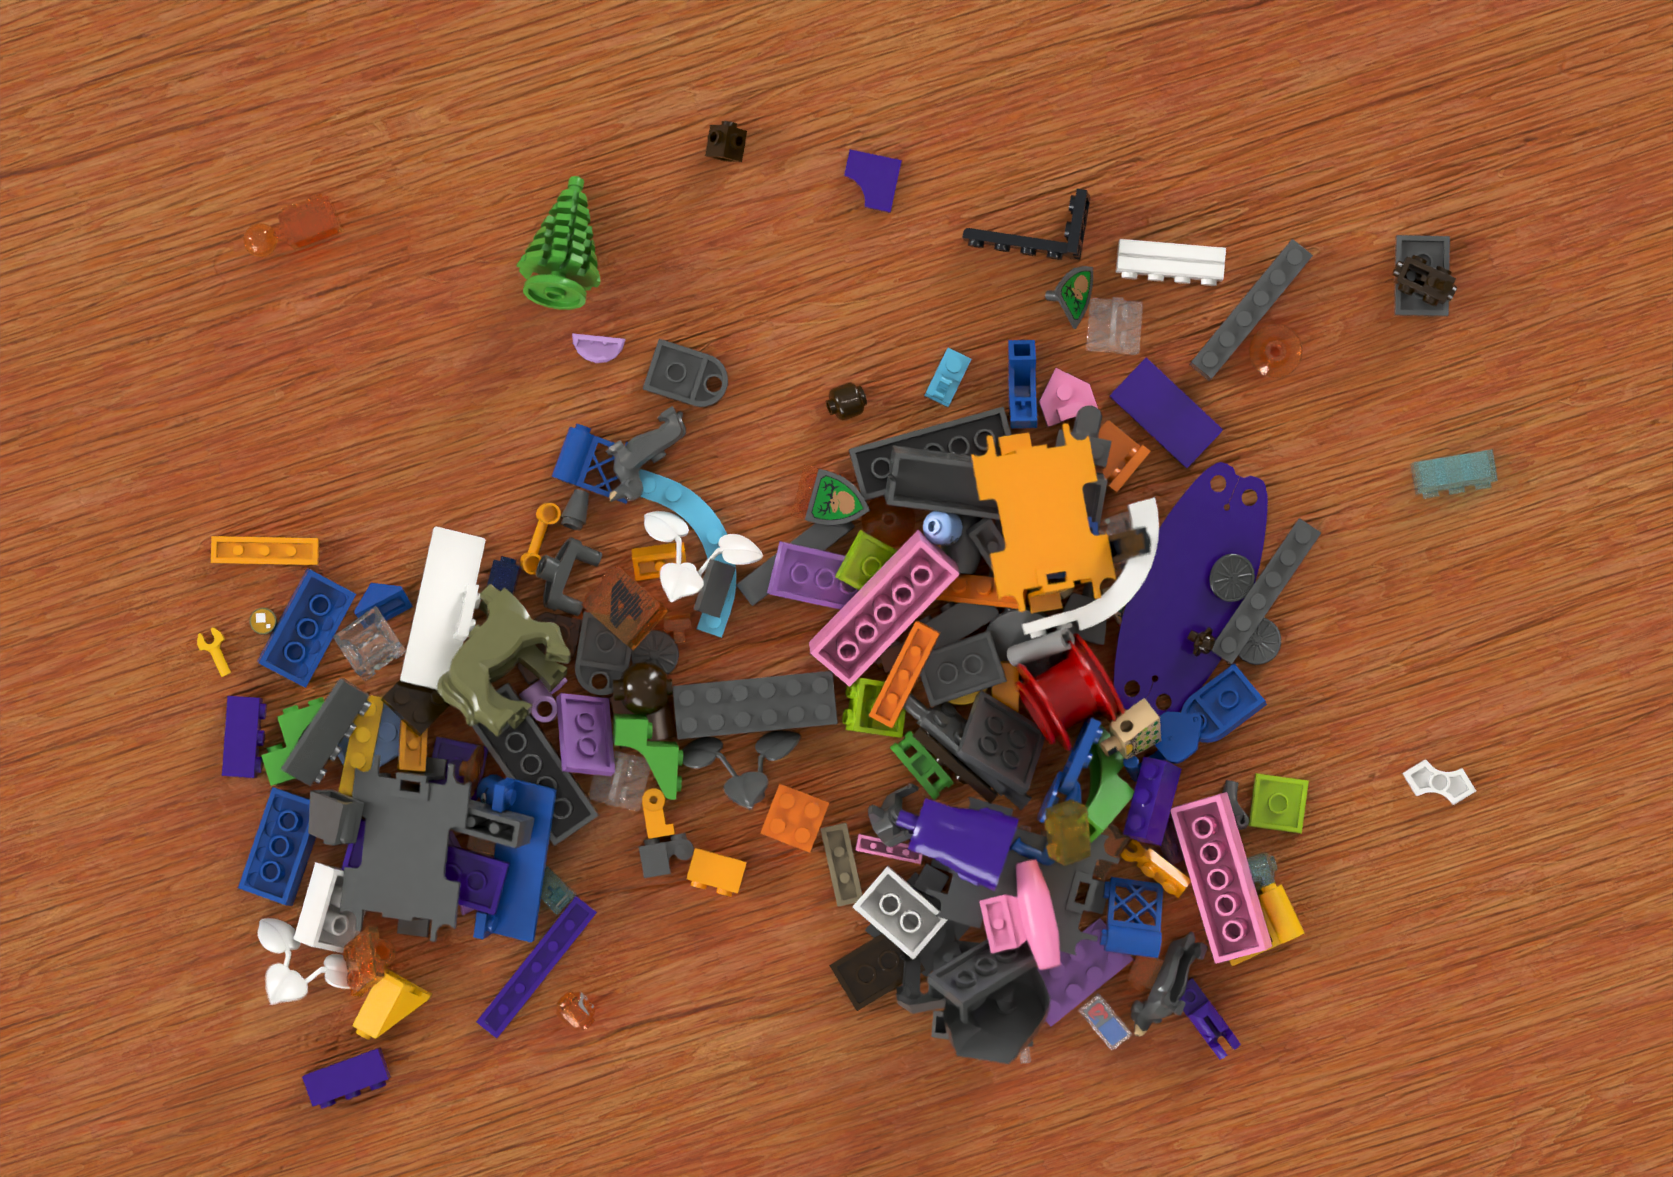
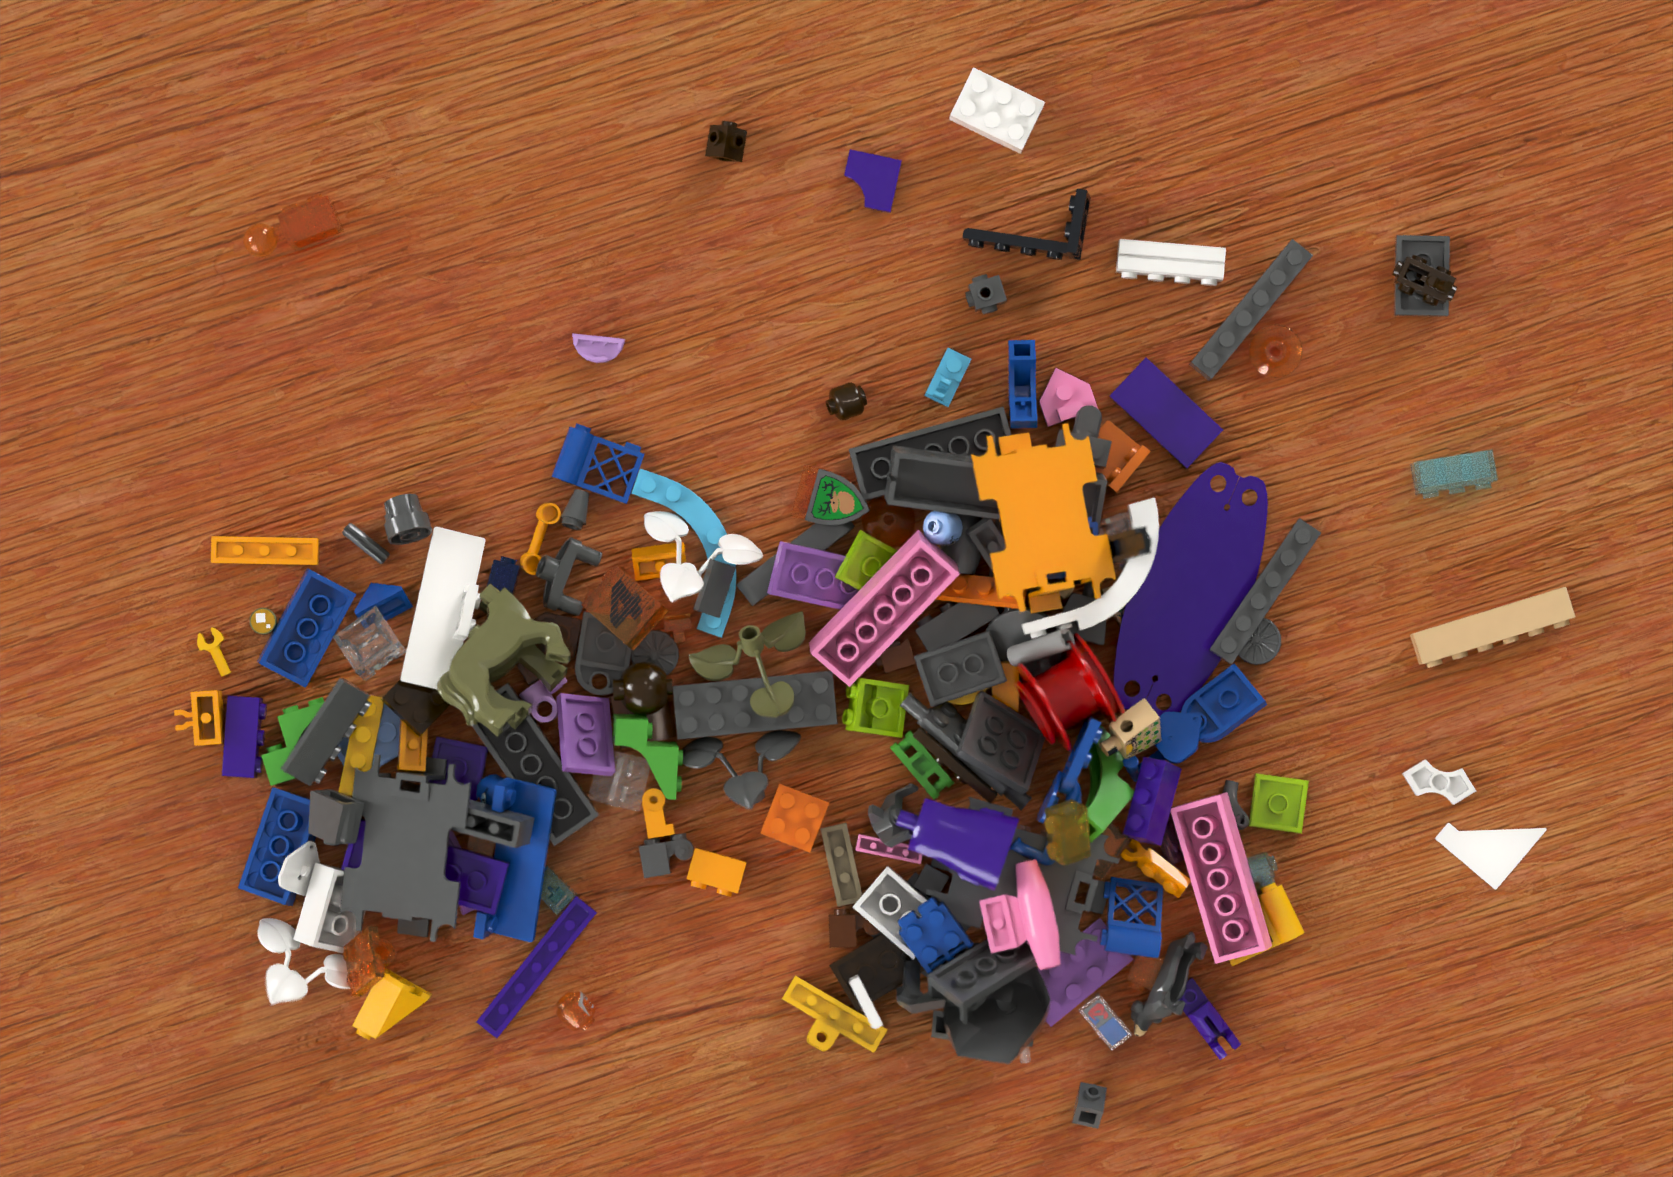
(206, 716): none -> light orange brick
(301, 865): none -> white piece
(347, 1078): dark purple brick -> none
(365, 543): none -> dark grey axle
(406, 520): none -> dark grey piece
(472, 768): clear orange dish -> none
(562, 253): bright green plant -> none
(641, 450): dark grey animal -> none
(683, 375): dark grey plate -> none
(718, 661): none -> olive plant
(831, 1017): none -> yellow plate
(844, 927): none -> reddish brown brick
(865, 1001): none -> white tile
(904, 674): orange plate -> none
(933, 934): none -> blue plate
(992, 286): none -> dark grey brick
(996, 110): none -> white brick
(1073, 293): shield -> none
(1089, 1099): none -> dark grey brick
(1114, 326): clear bracket -> none
(1202, 642): dark brown plant -> none
(1232, 577): dark grey wheel -> none
(1490, 852): none -> white sticker
(1492, 626): none -> tan brick

